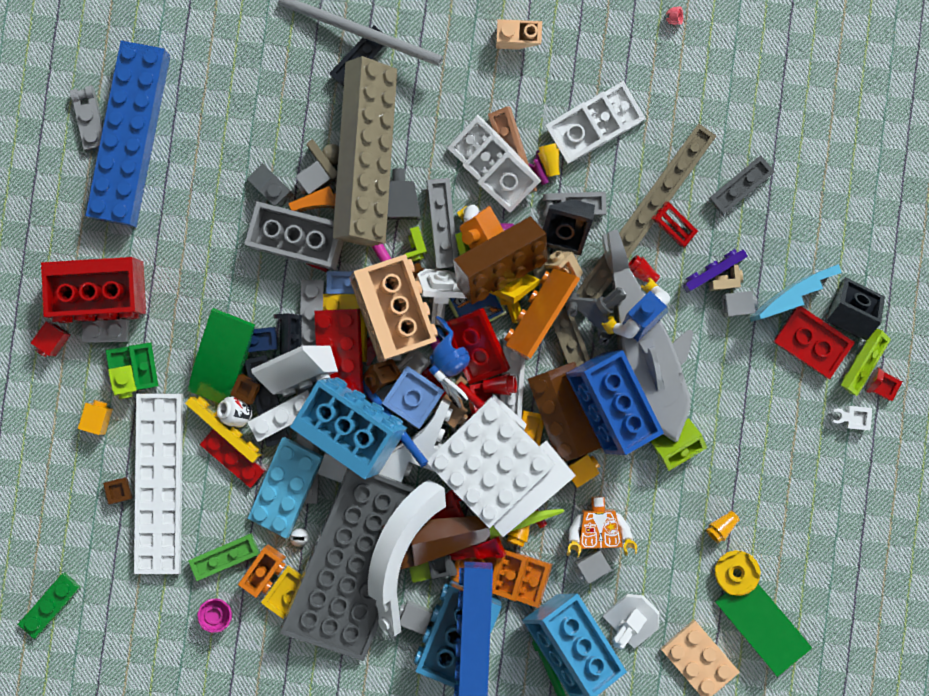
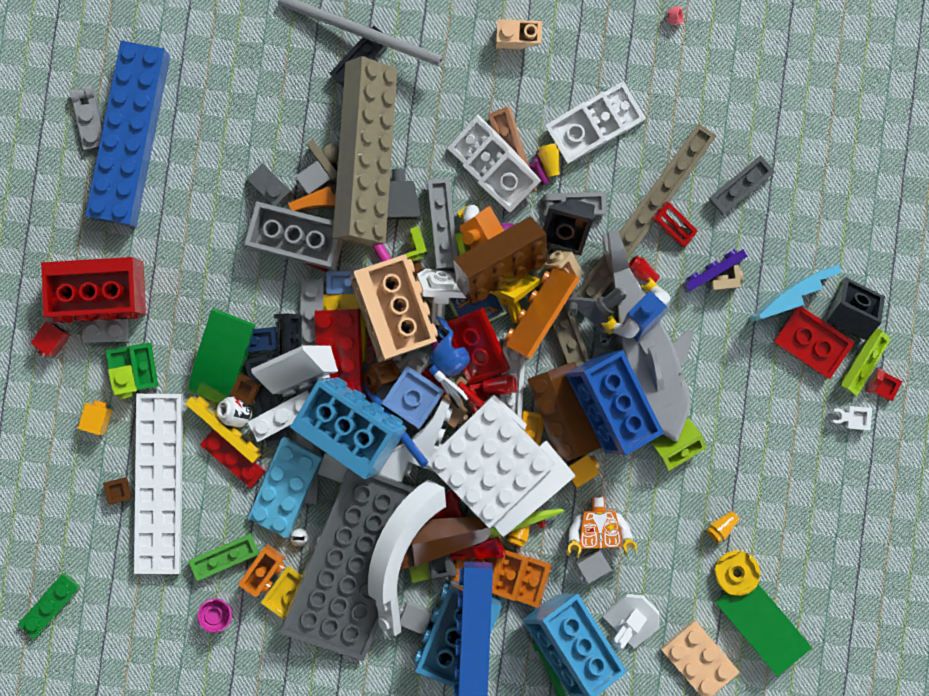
(739, 303): light grey brick -> none

